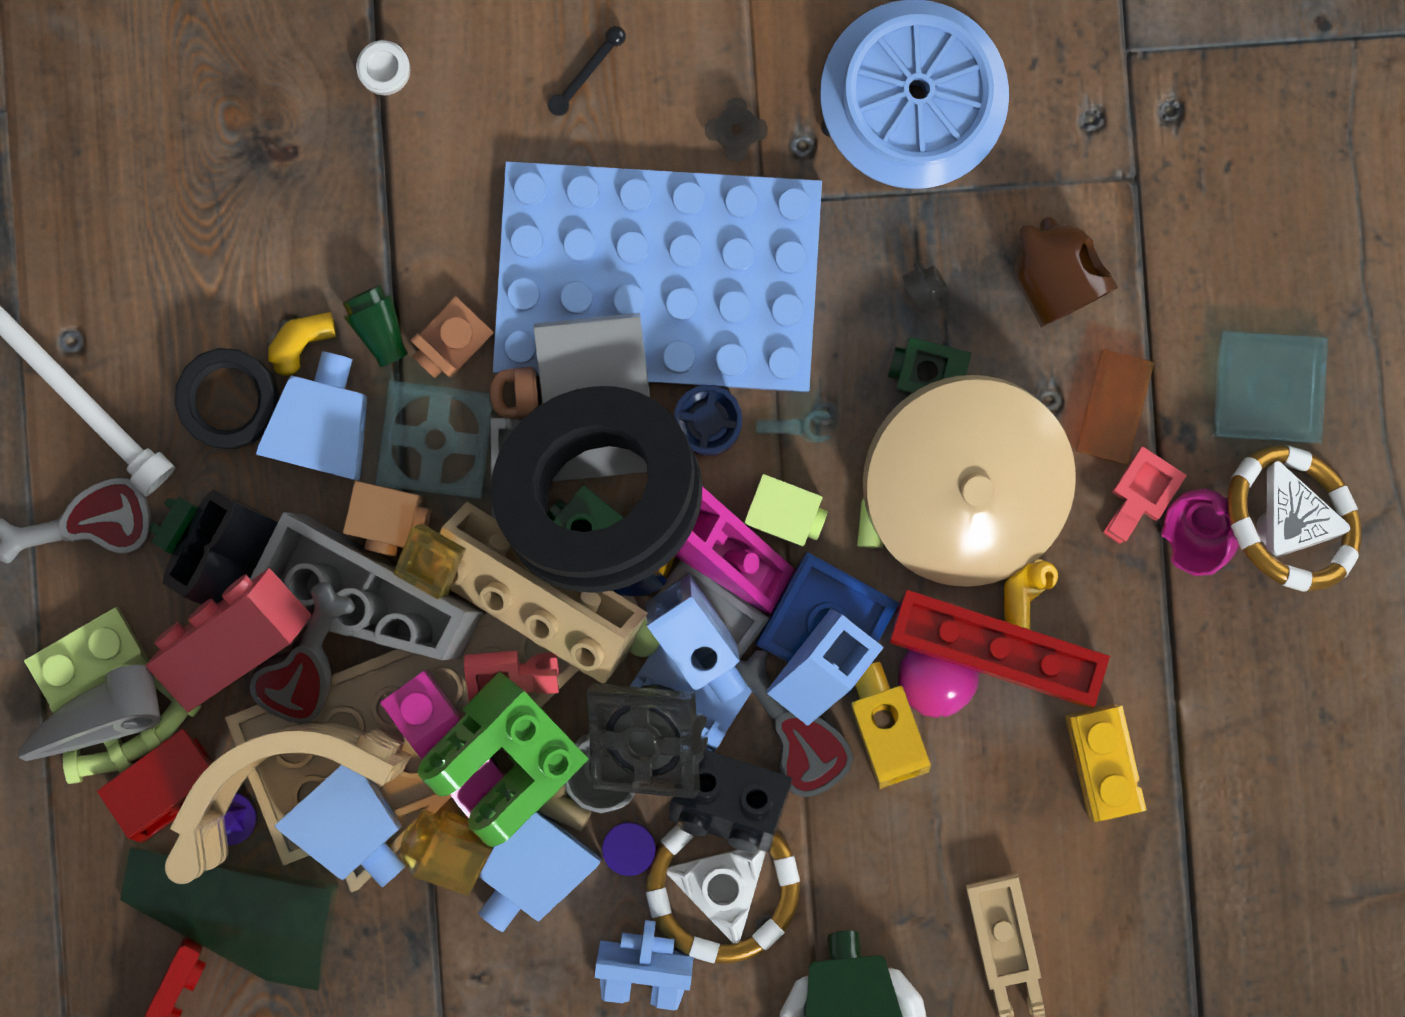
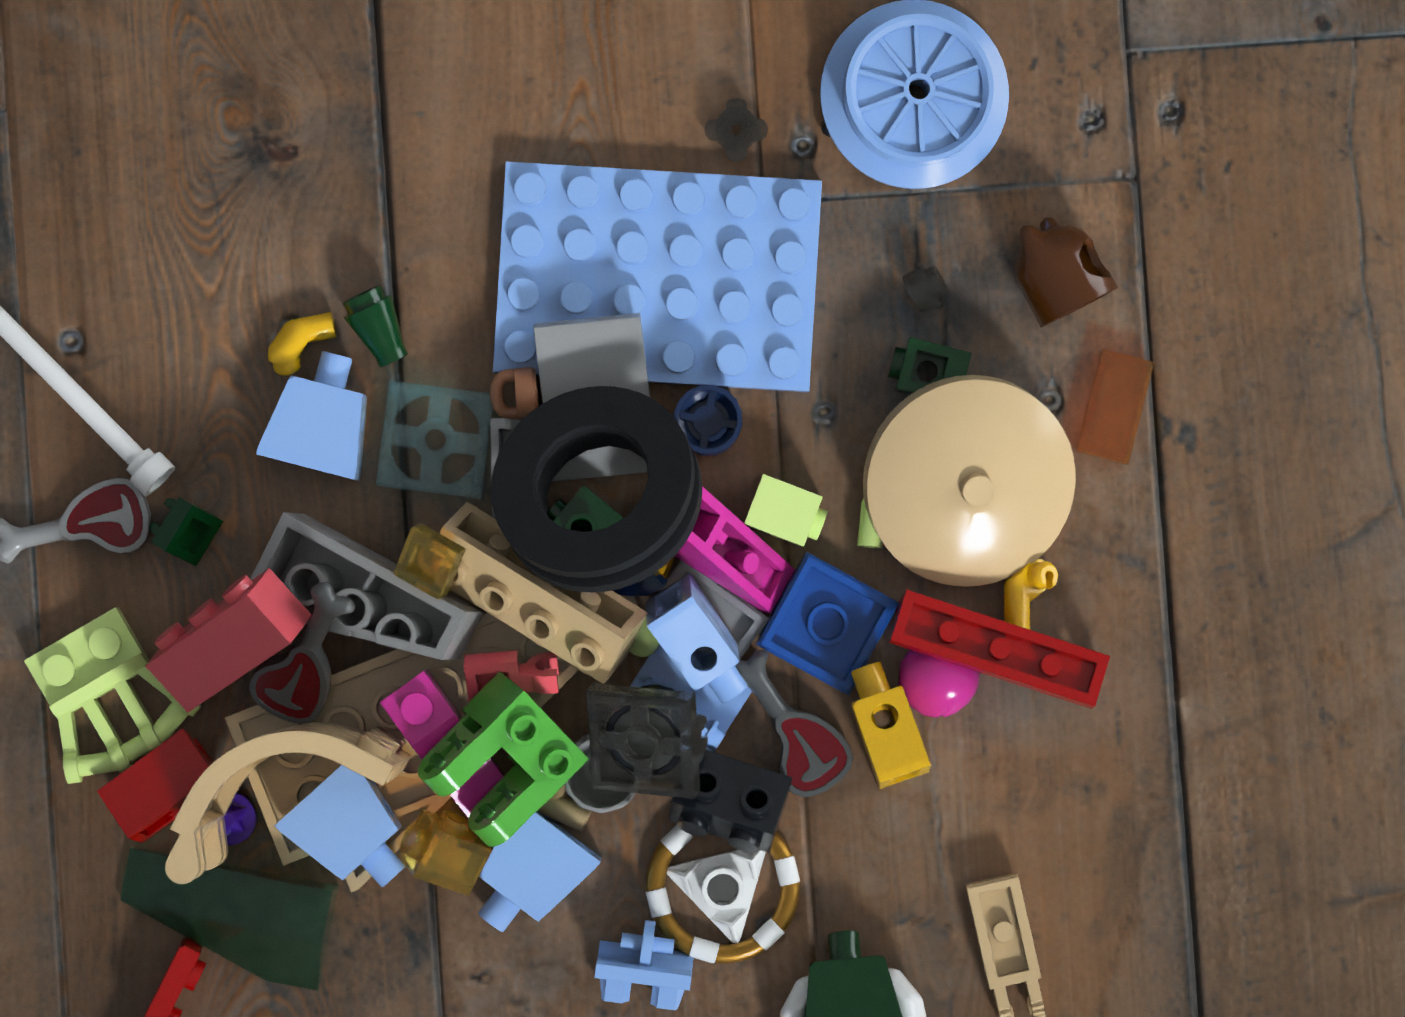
(104, 713): light grey piece -> none
(187, 391): black tyre -> none
(220, 548): black brick -> none
(383, 67): white tile -> none
(384, 517): medium nougat brick -> none
(450, 340): nougat bracket -> none
(559, 104): black hinge -> none
(628, 848): dark purple tile -> none
(794, 426): clear light blue hand -> none
(824, 667): light blue slope -> none
(1105, 762): yellow brick -> none
(1145, 489): coral plate -> none
(1200, 532): dark pink hair -> none
(1271, 387): clear light blue tile -> none
(1294, 517): piece -> none

